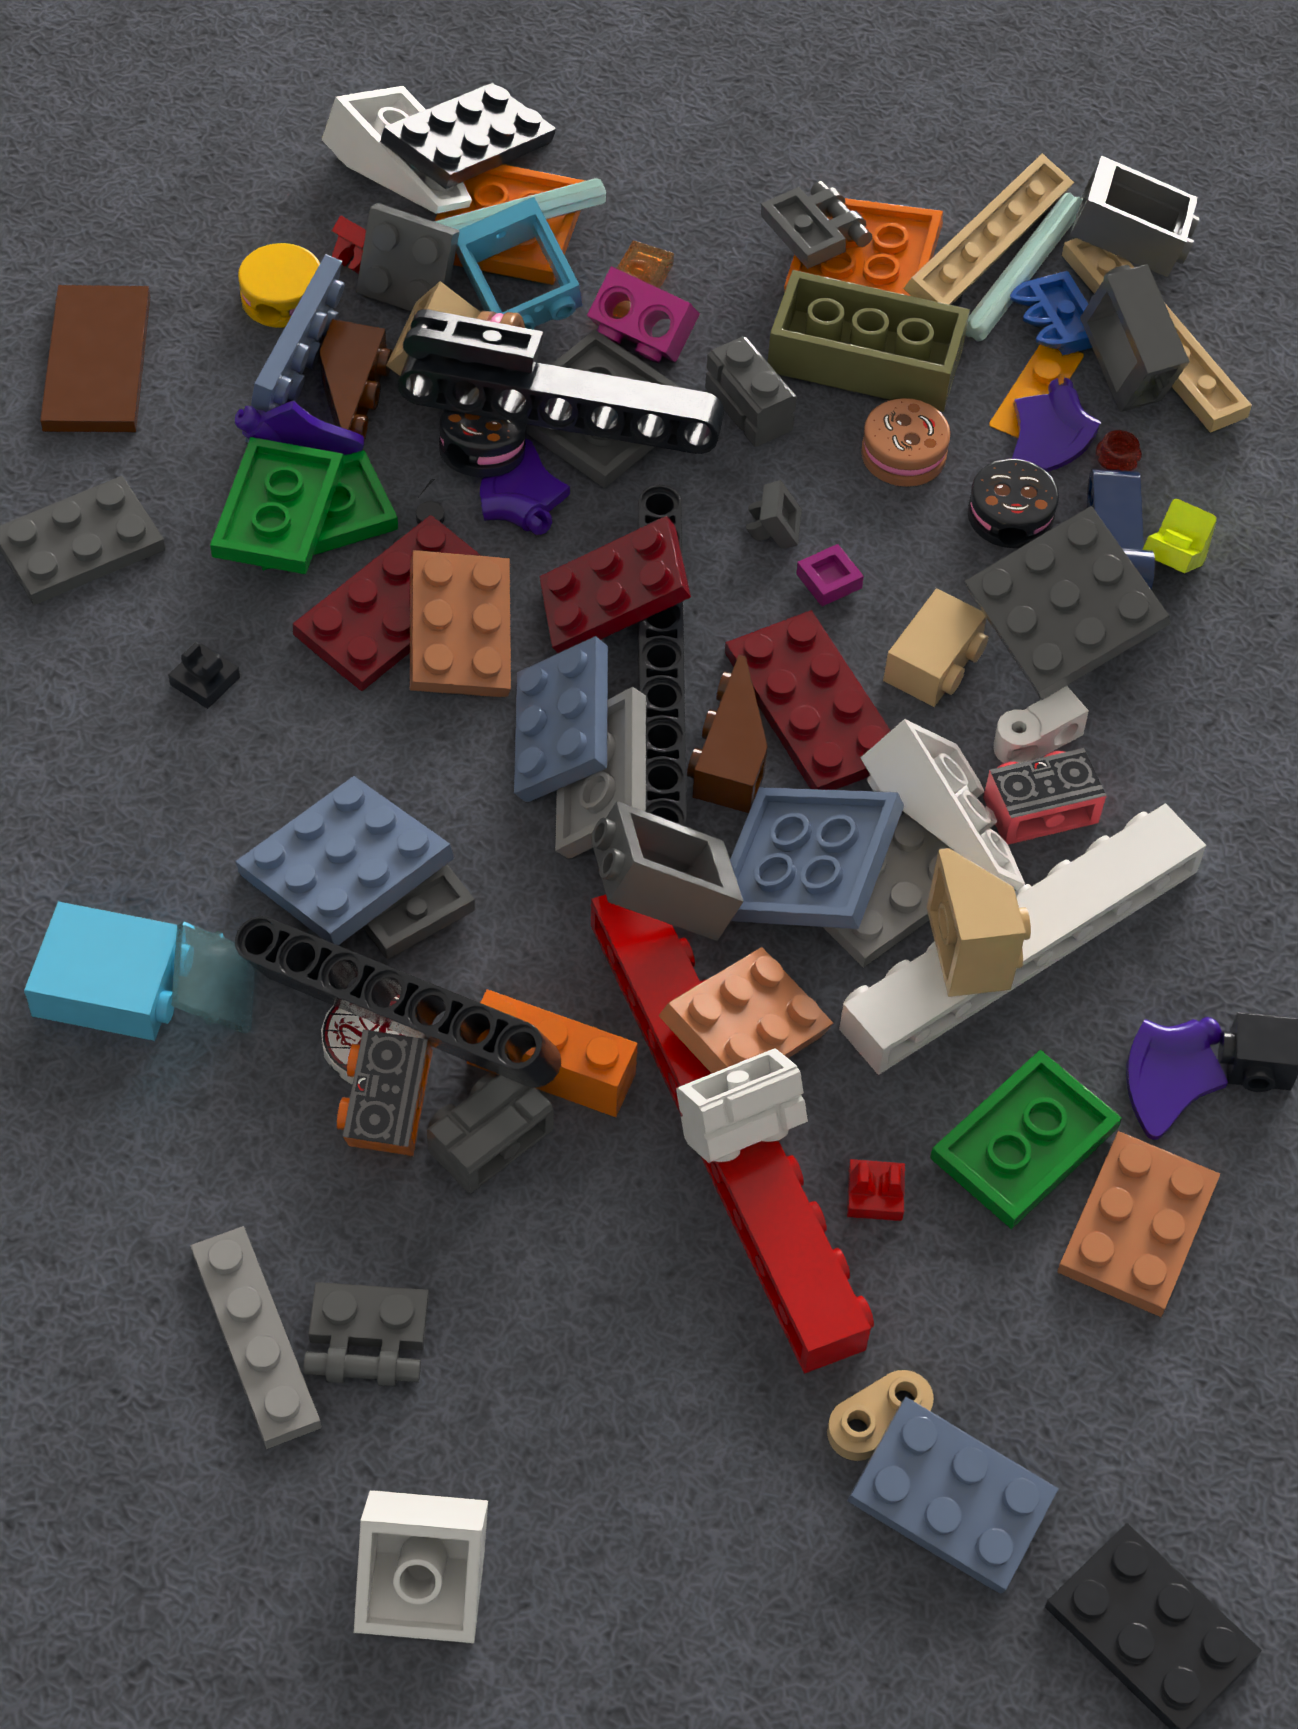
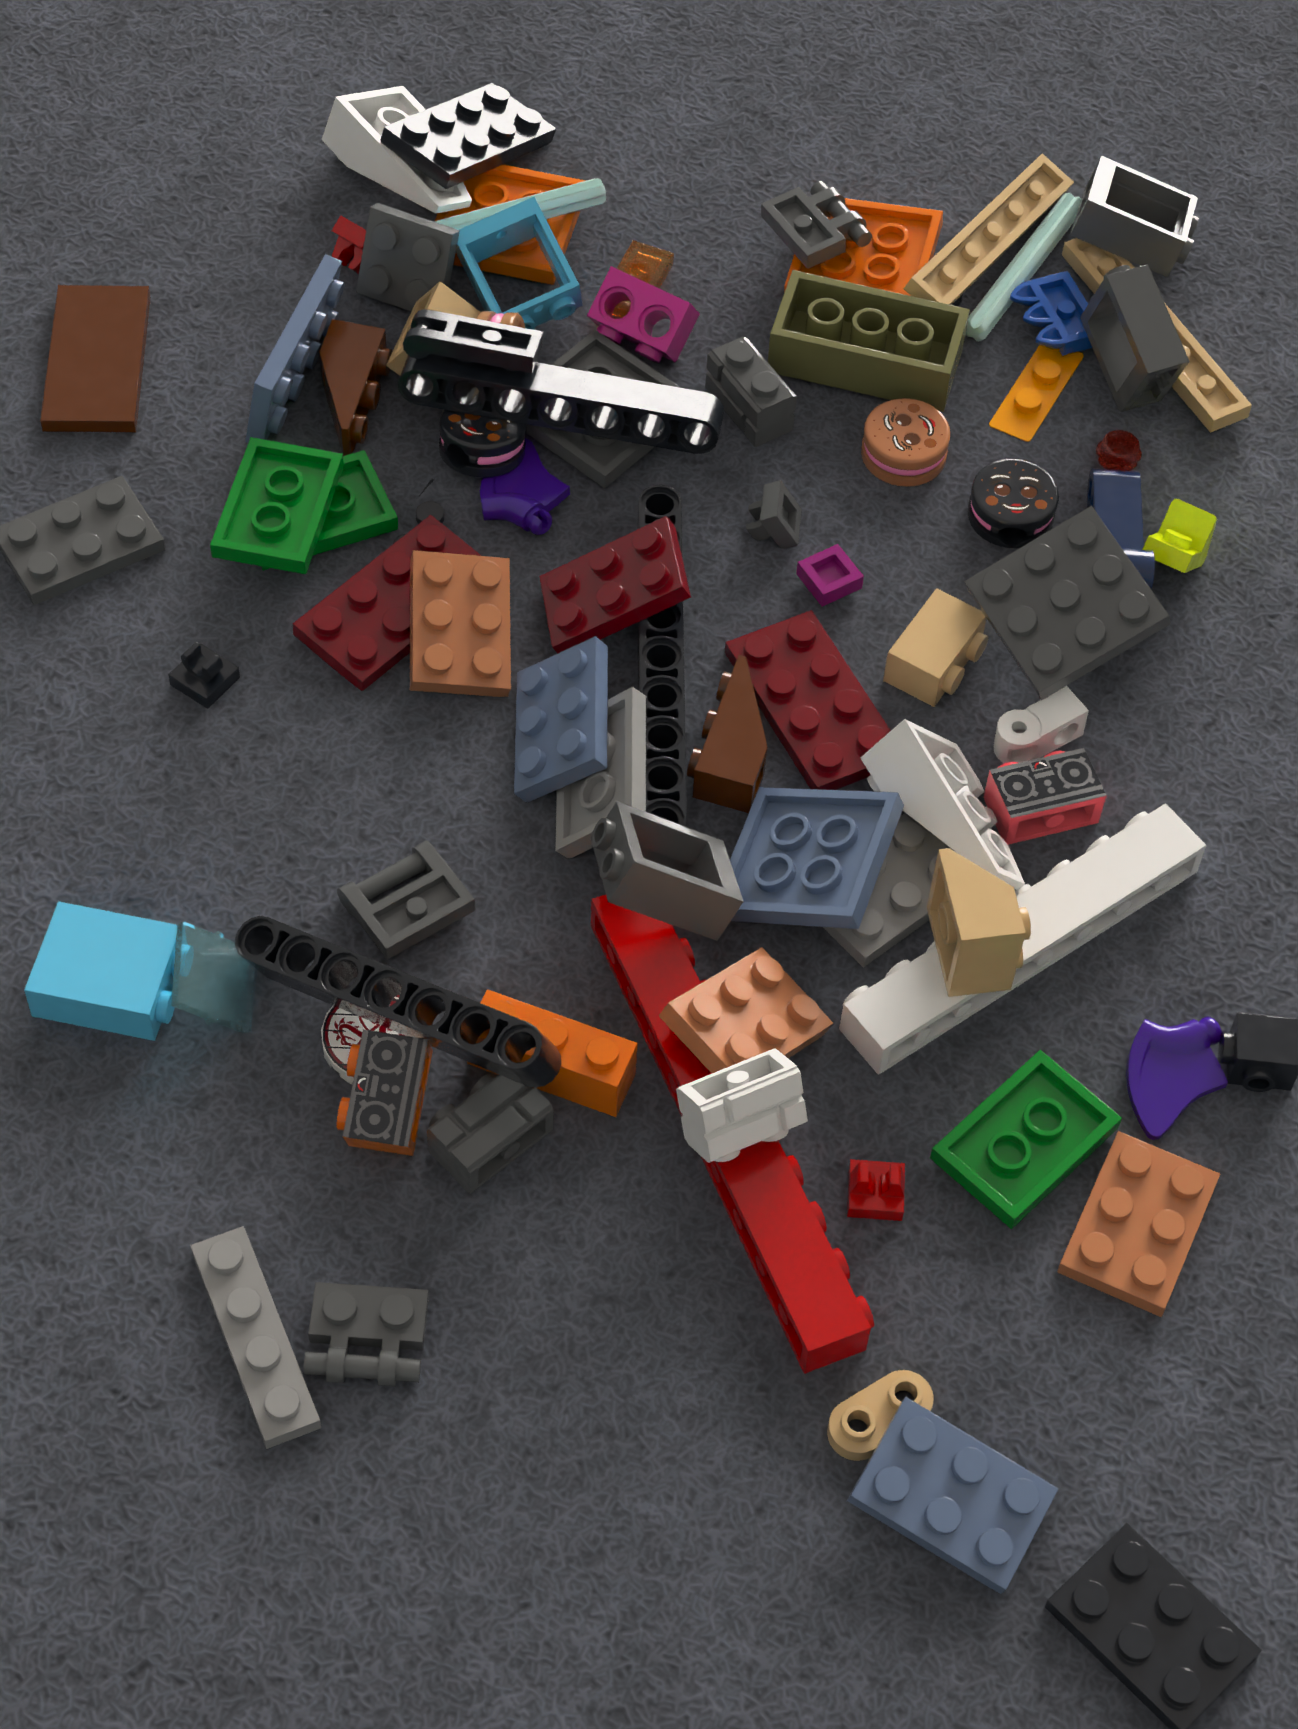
(274, 282): yellow head -> none
(295, 426): dark purple arm -> none
(344, 860): sand blue plate -> none
(420, 1566): white slope -> none
(1053, 427): dark purple arm -> none

